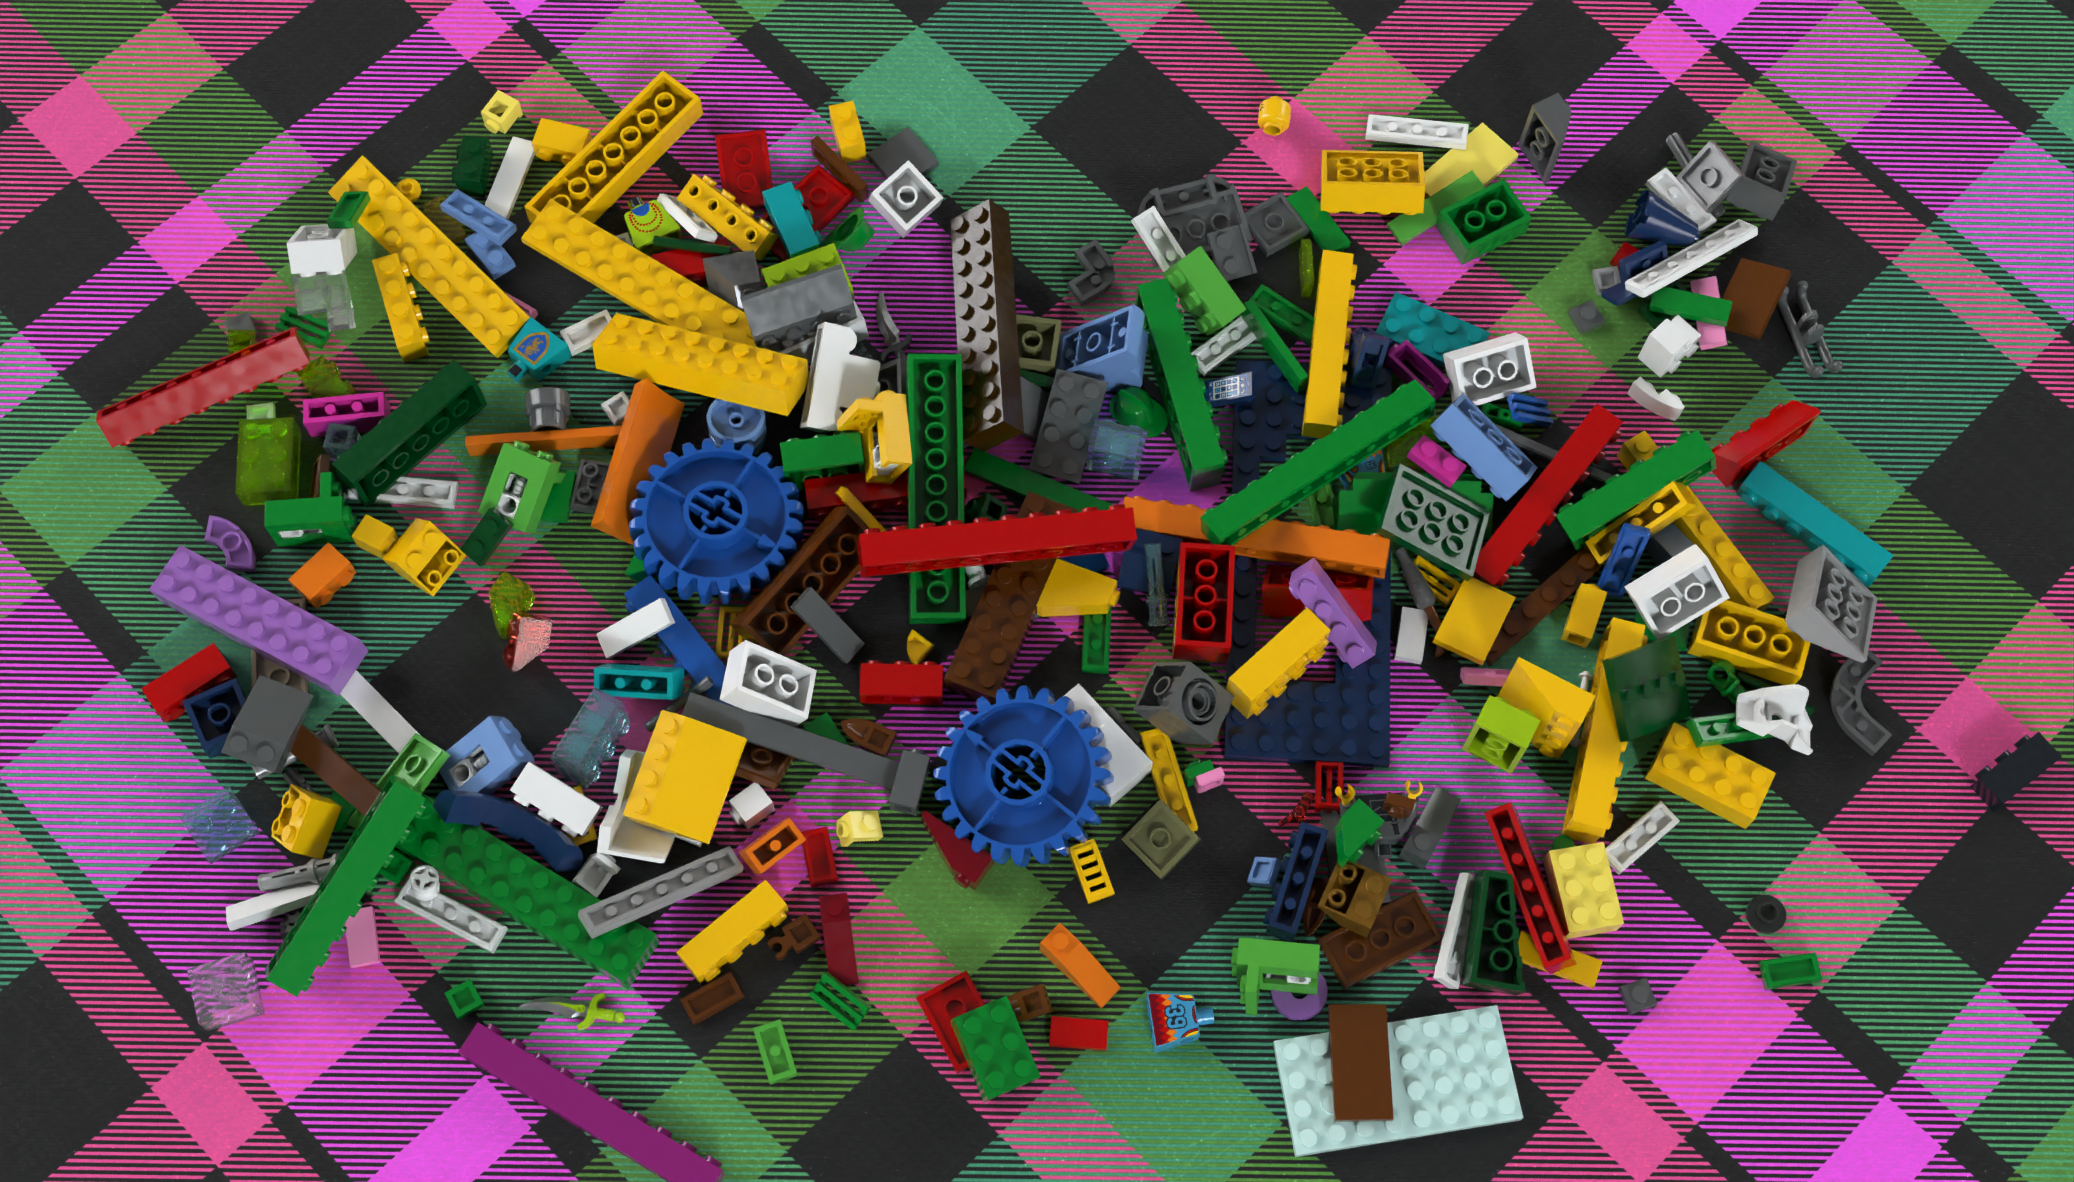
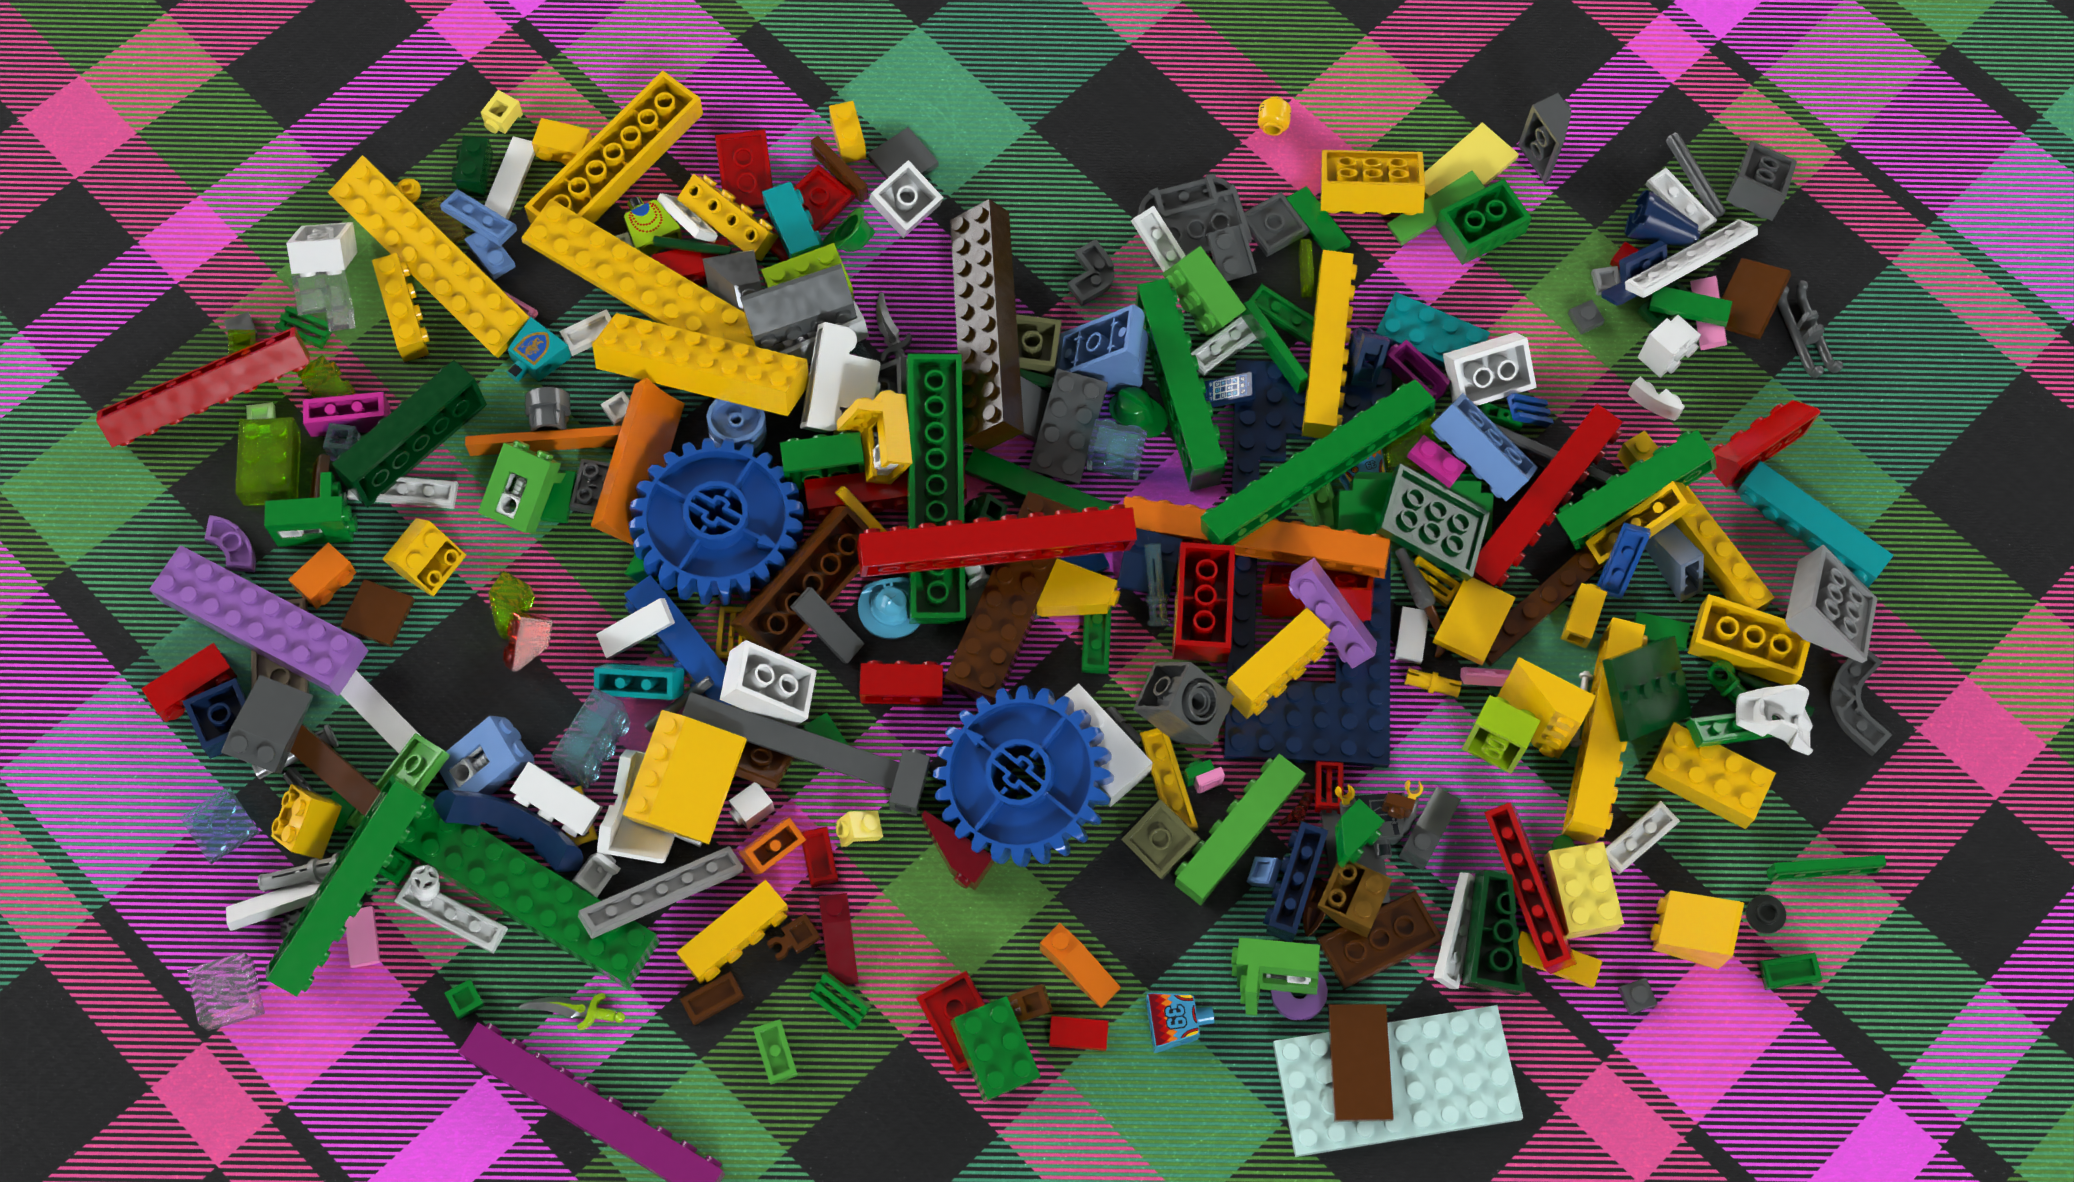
(348, 210): green tile -> none
(375, 536): yellow brick -> none
(377, 613): none -> reddish brown tile
(486, 536): dark green plate -> none
(870, 735): reddish brown plate -> none
(885, 608): none -> medium azure hat
(918, 647): yellow tile -> none
(1080, 849): yellow slope -> none
(1239, 829): none -> bright green brick
(1417, 131): white tile -> none
(1433, 682): none -> yellow pin
(1677, 592): white brick -> none
(1697, 928): none -> yellow slope
(1710, 176): flat silver plate -> none
(1826, 867): none -> green tile
(2014, 770): black brick -> none

